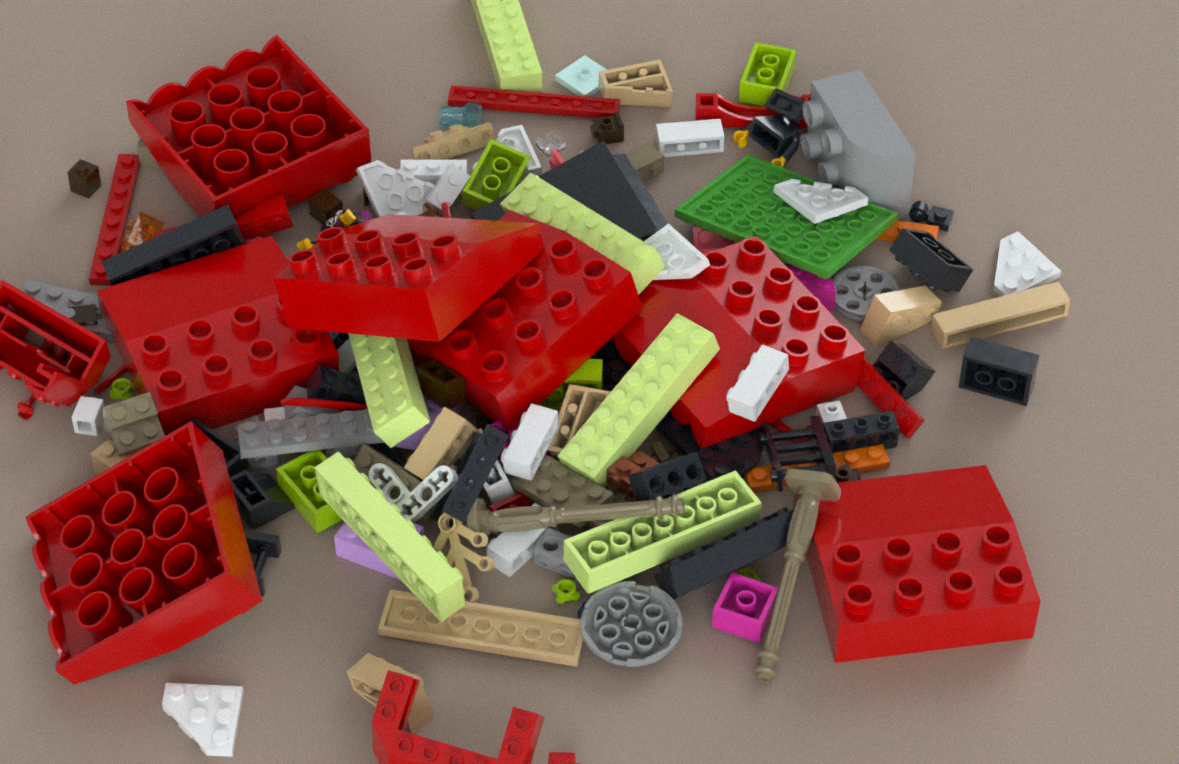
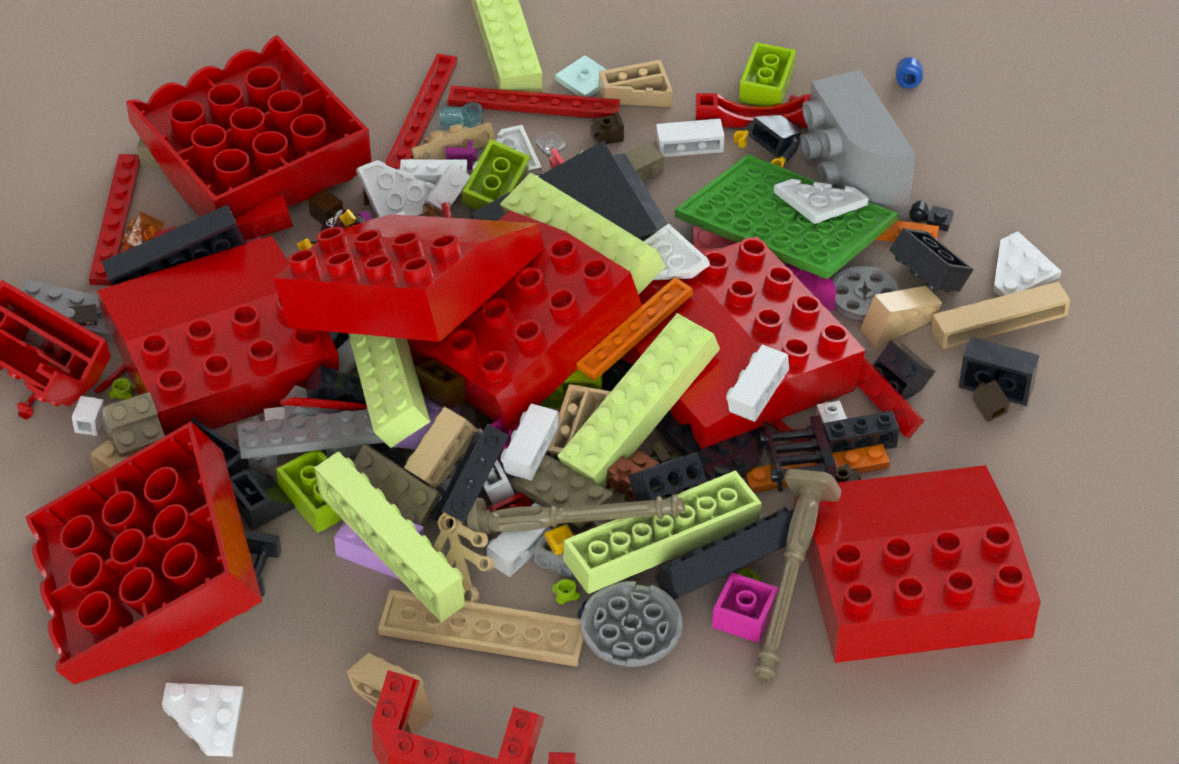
(84, 178): dark brown brick -> none
(408, 498): white beam -> none
(422, 109): none -> red plate
(469, 154): none -> magenta bracket
(556, 537): none -> yellow tile
(634, 328): none -> orange plate
(785, 105): black plate -> none
(909, 72): none -> blue head
(990, 400): none -> dark brown brick

